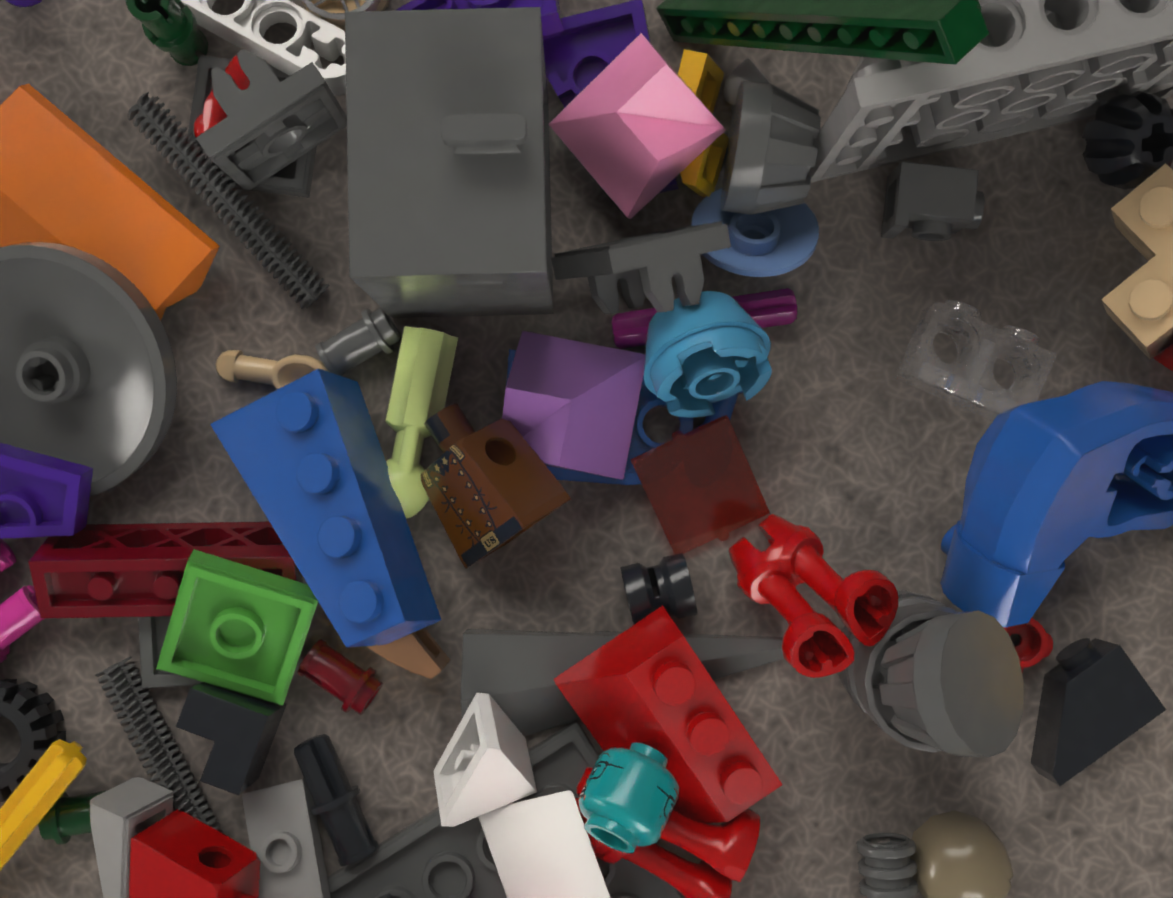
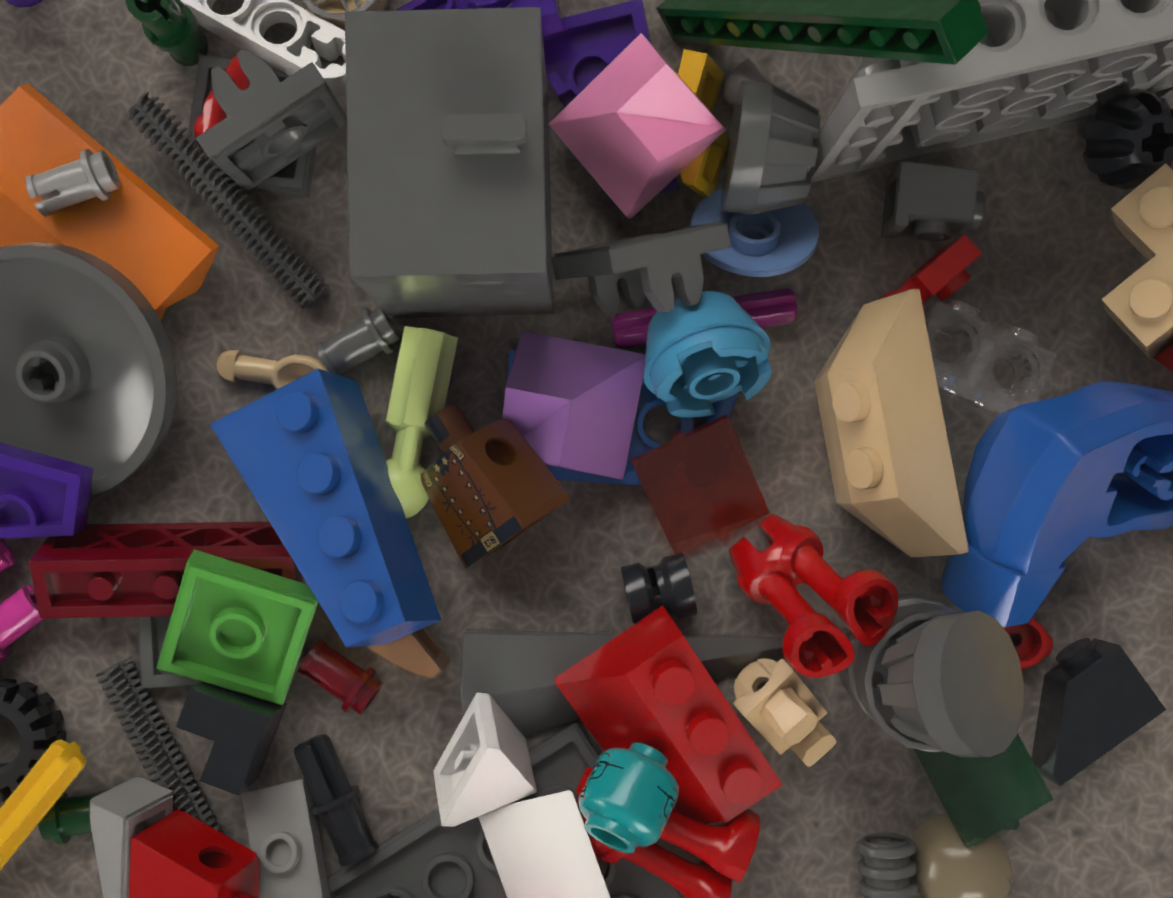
(74, 182): none -> light grey pin
(783, 709): none -> tan hips
(890, 430): none -> tan wedge
(942, 272): none -> red plate
(986, 792): none -> clear green piece

